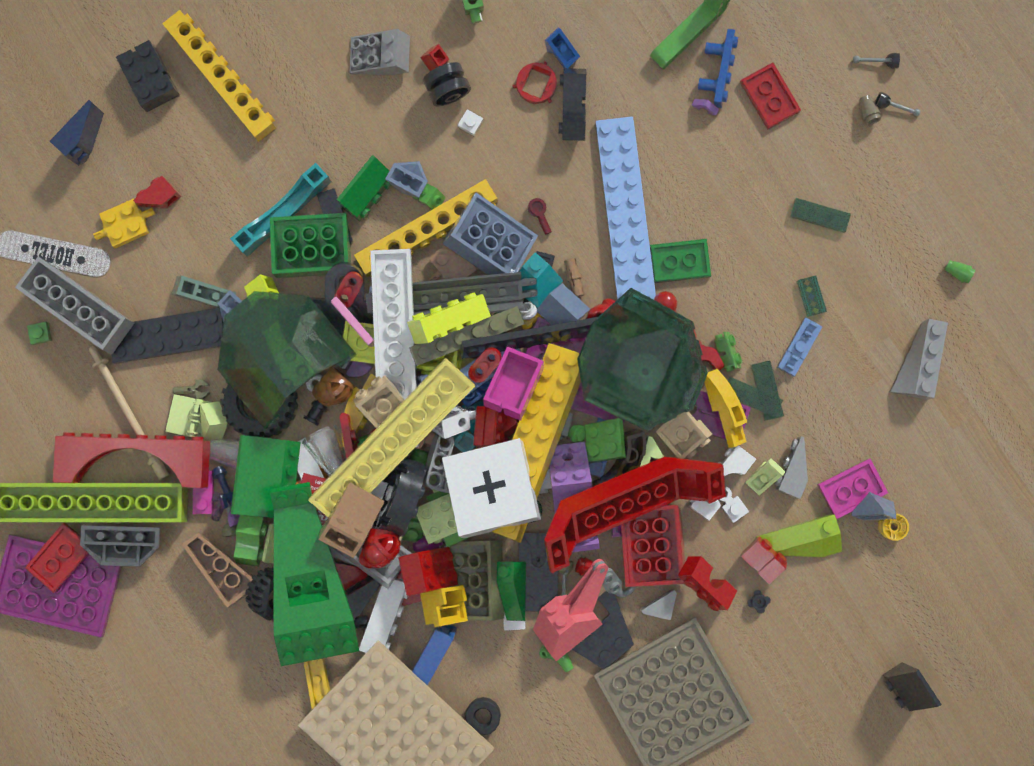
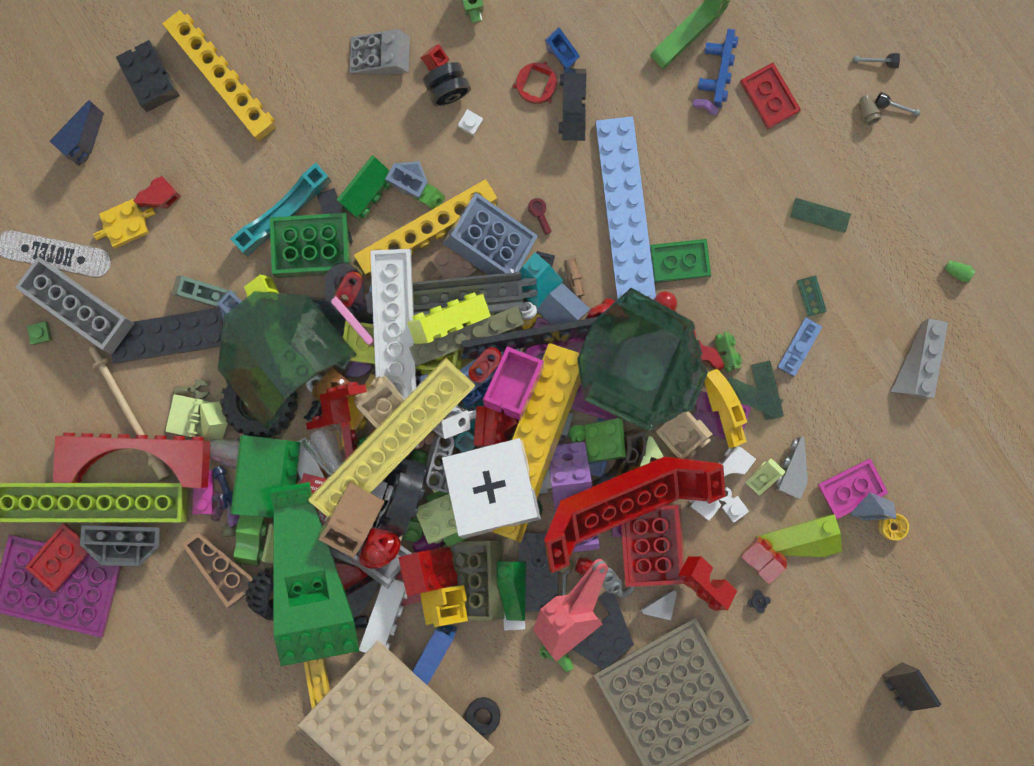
(336, 405): none -> red bracket

